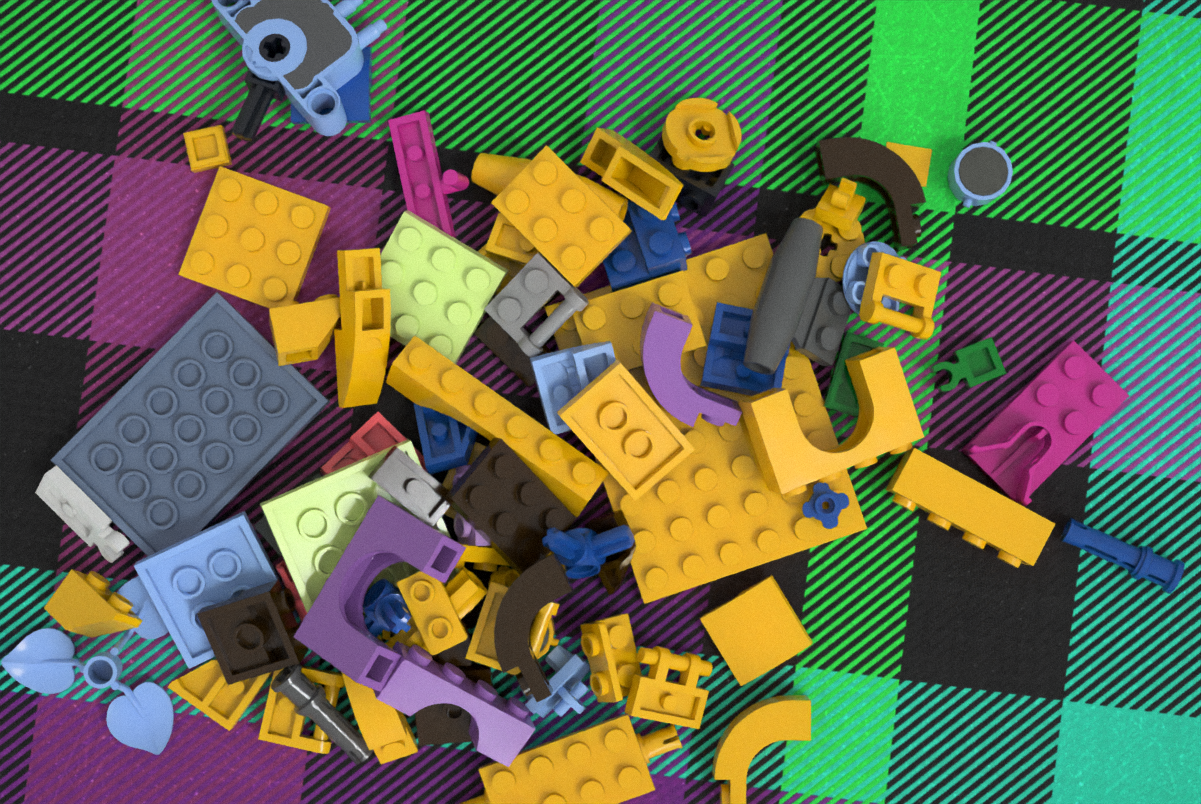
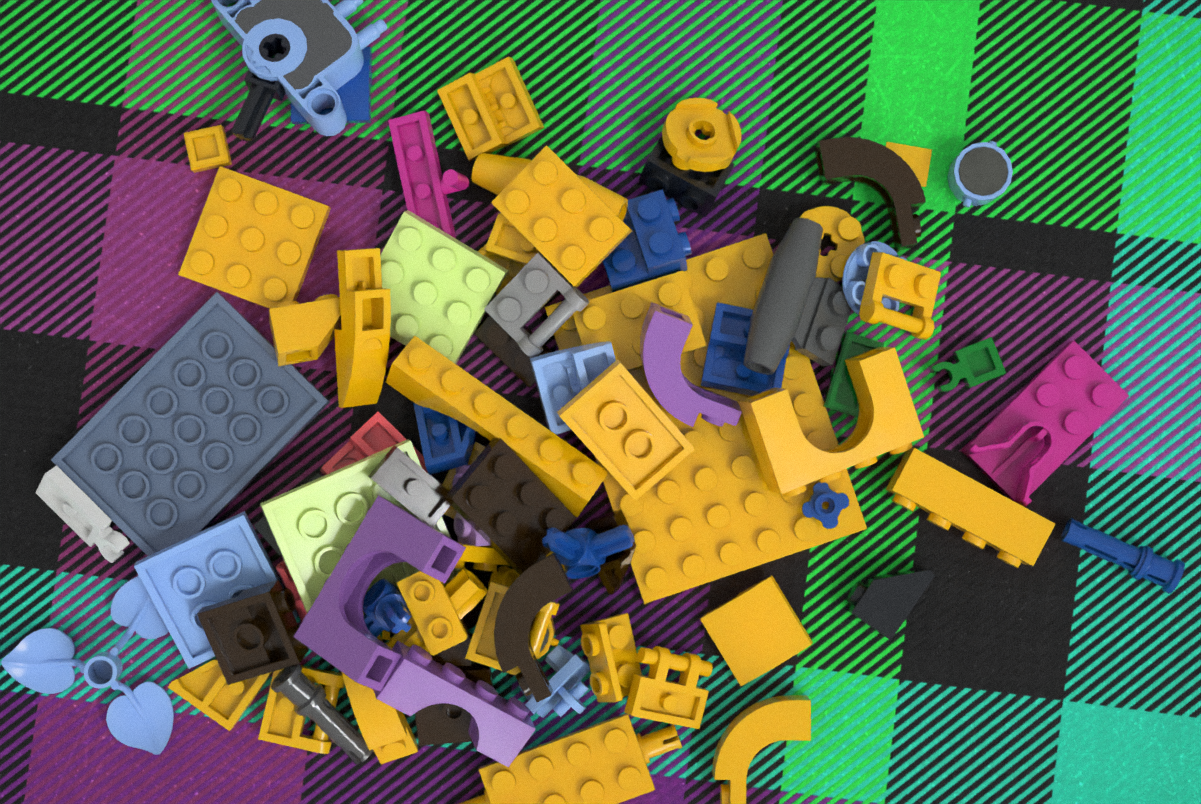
(88, 606): yellow slope -> none
(490, 108): none -> yellow slope
(632, 172): yellow slope -> none
(840, 205): yellow tile -> none
(888, 599): none -> black slope

